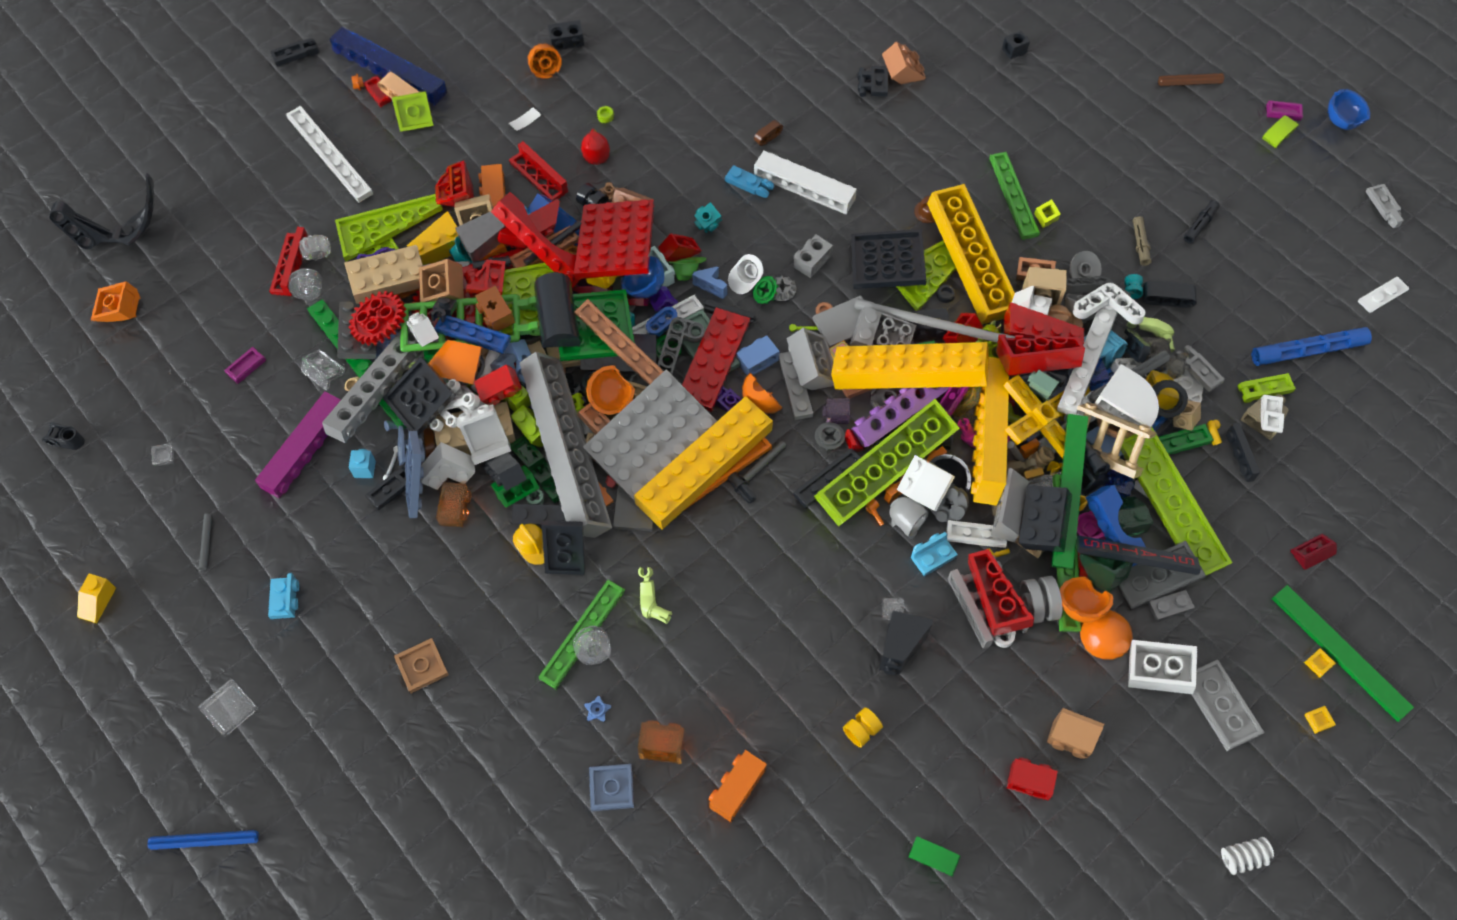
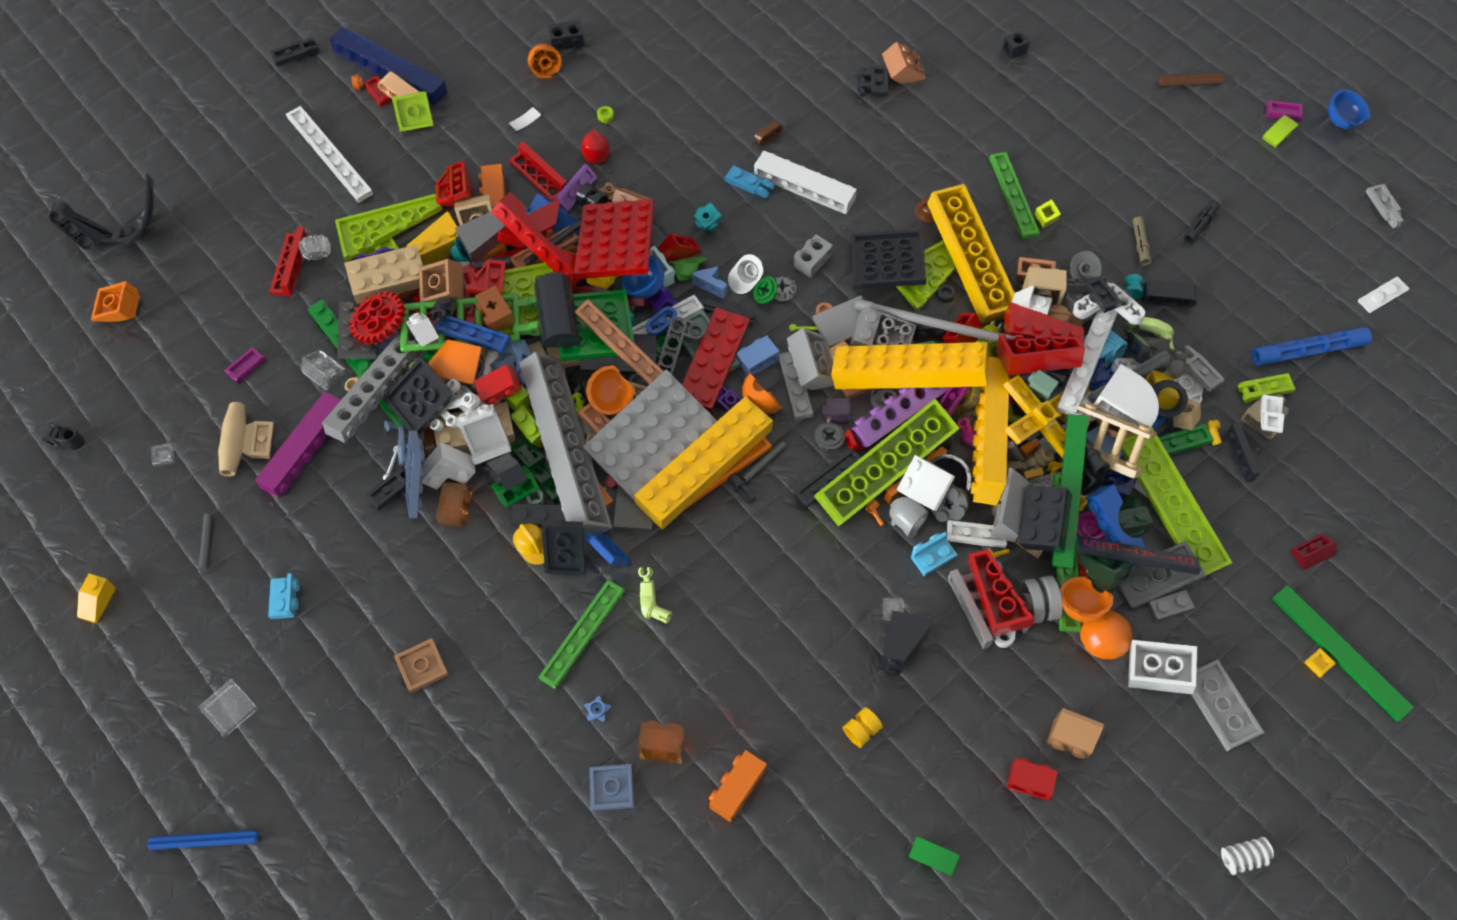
(238, 439): none -> tan plate
(305, 284): clear piece -> none
(362, 463): medium azure brick -> none
(568, 194): none -> medium lavender tile
(592, 645): clear piece -> none
(608, 549): none -> blue tile
(1102, 294): none -> black plate
(1320, 719): yellow tile -> none

